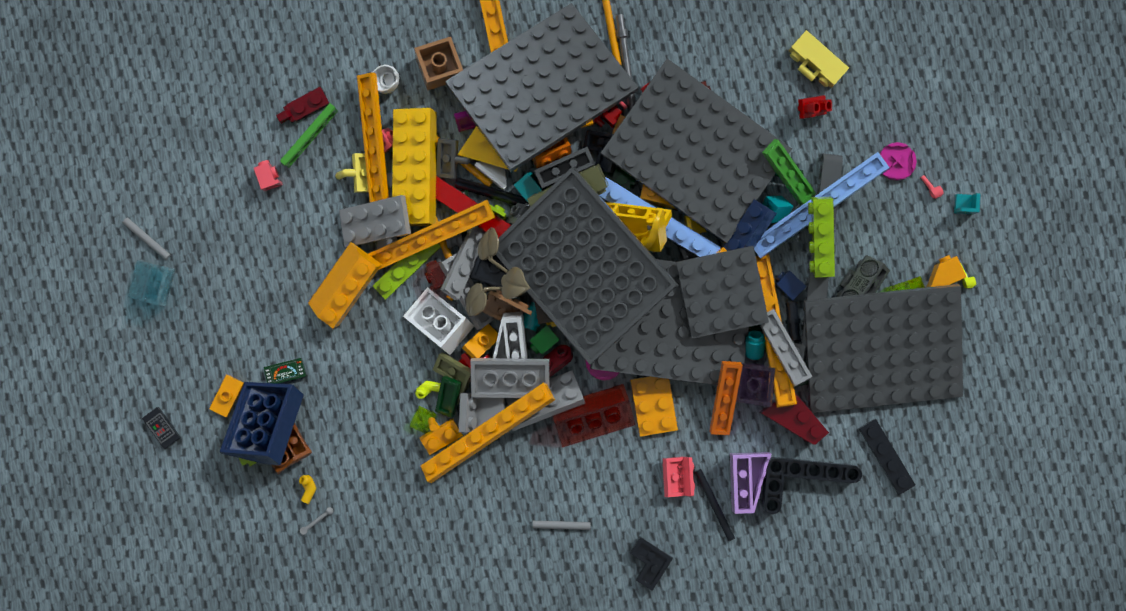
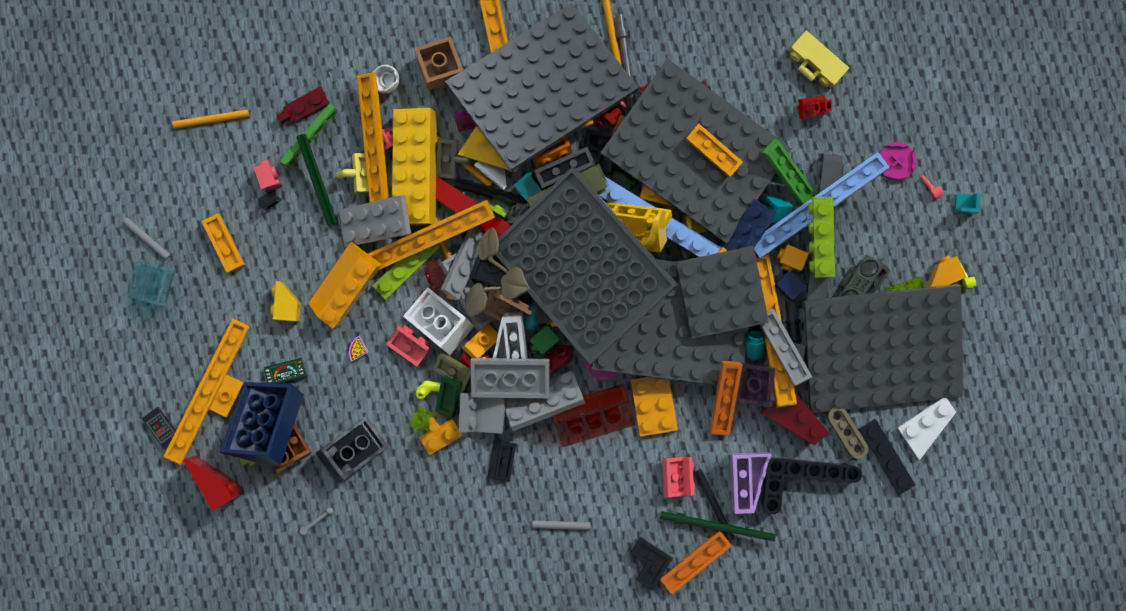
(206, 391): none -> light orange tile
(210, 119): none -> light orange bar
(215, 485): none -> red slope
(223, 243): none -> light orange plate
(269, 199): none -> black slope
(285, 305): none -> yellow slope
(309, 487): yellow arm -> none
(316, 179): none -> dark green axle
(351, 450): none -> black slope
(357, 349): none -> tile
(408, 345): none -> coral bracket
(487, 432): light orange plate -> none
(501, 460): none -> black slope
(679, 518): none -> dark green bar
(695, 562): none -> orange plate
(714, 150): none -> light orange plate
(791, 258): none -> light orange brick
(853, 438): none -> dark tan plate
(926, 426): none -> white wing

